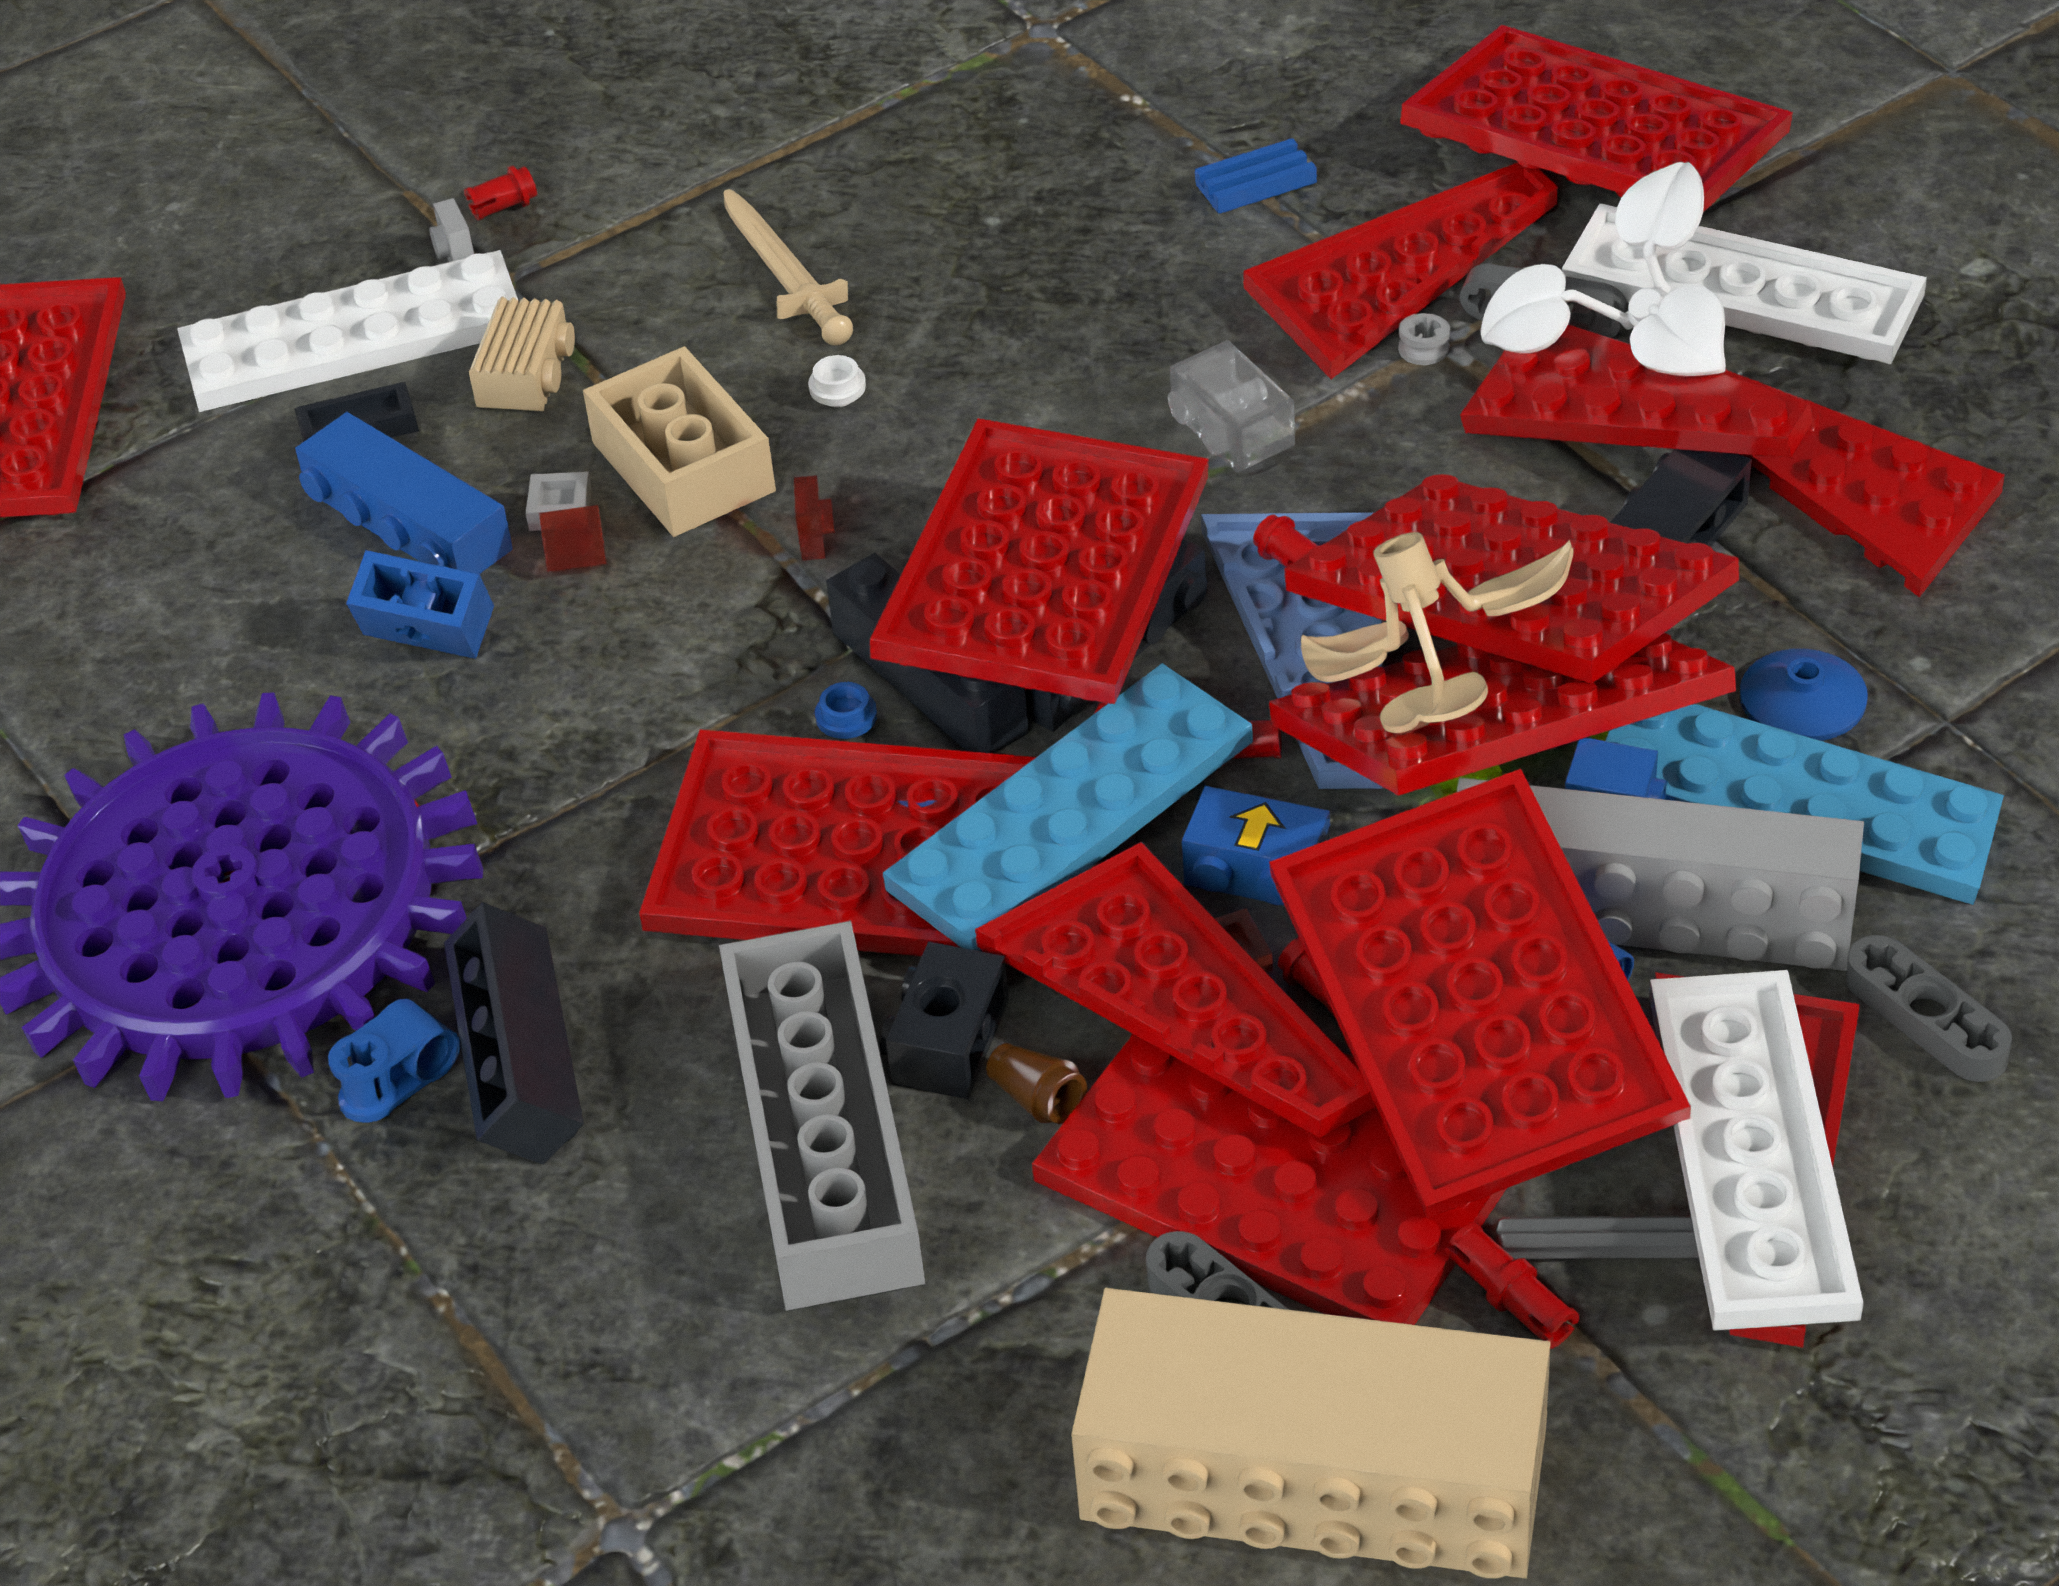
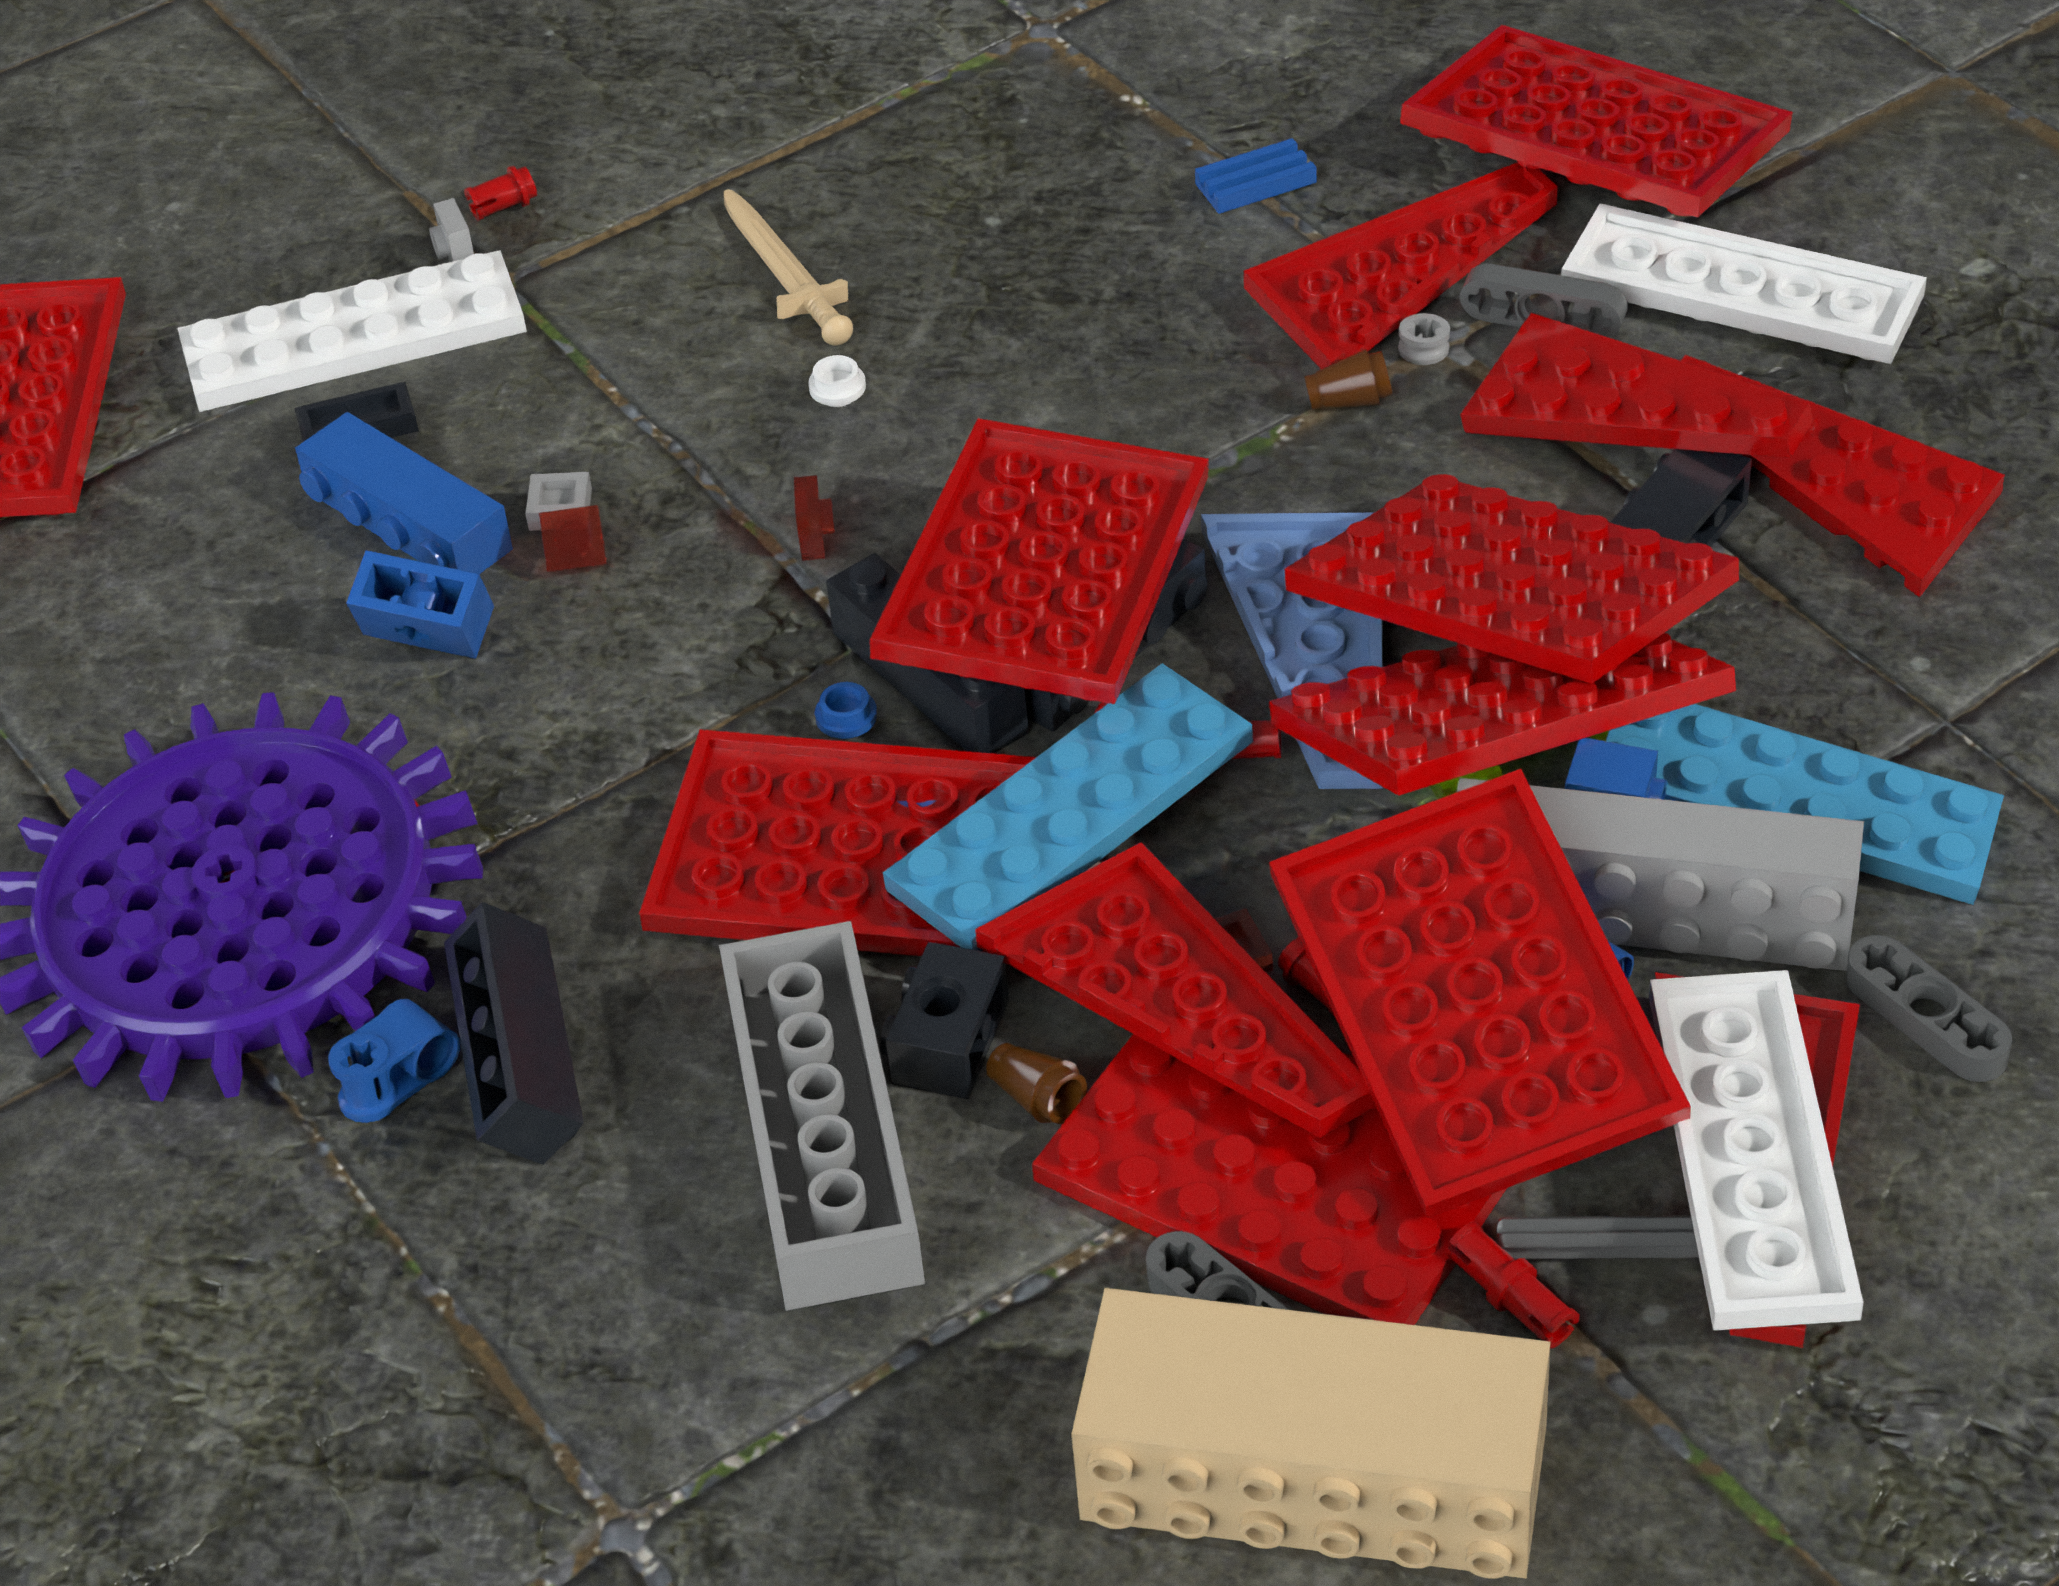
(521, 355): tan brick -> none
(679, 441): tan brick -> none
(1232, 406): clear brick -> none
(1238, 836): blue brick -> none
(1280, 540): red pin -> none
(1350, 382): none -> reddish brown cone
(1413, 582): tan plant -> none
(1672, 330): white plant -> none
(1804, 693): blue dish -> none

